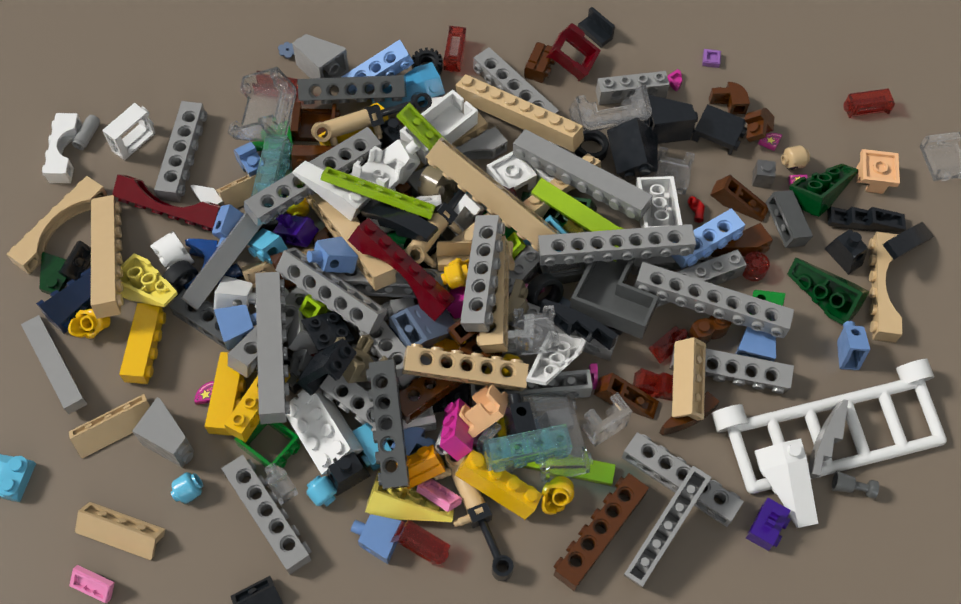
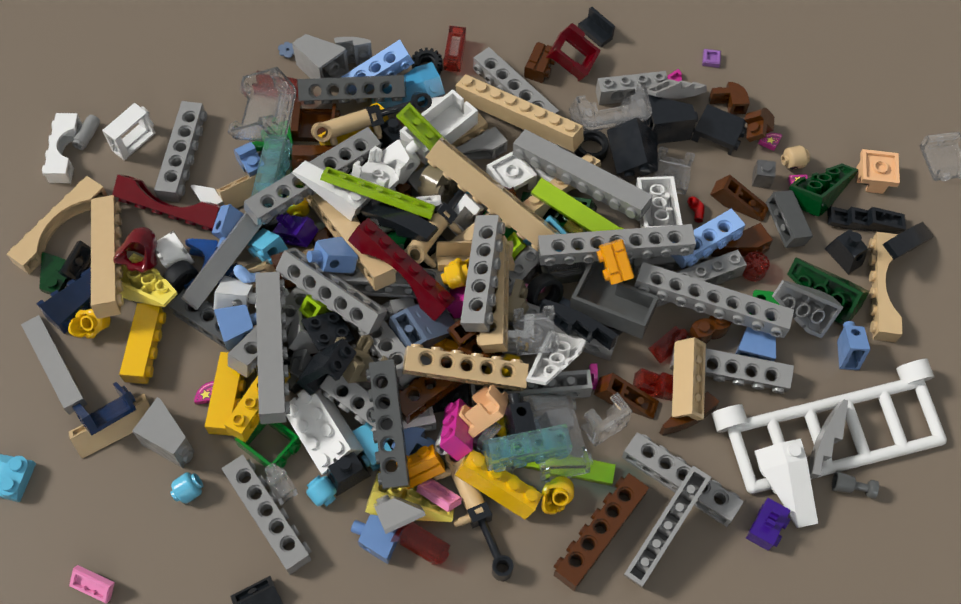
(107, 414): none -> dark blue panel
(118, 530): tan panel -> none
(143, 242): none -> dark red piece
(243, 274): none -> light blue arm
(357, 49): none -> light grey slope
(396, 512): none -> light grey slope
(615, 262): none -> light orange brick
(676, 90): none -> light grey slope
(812, 307): none -> light grey wedge
(869, 102): clear red window -> none

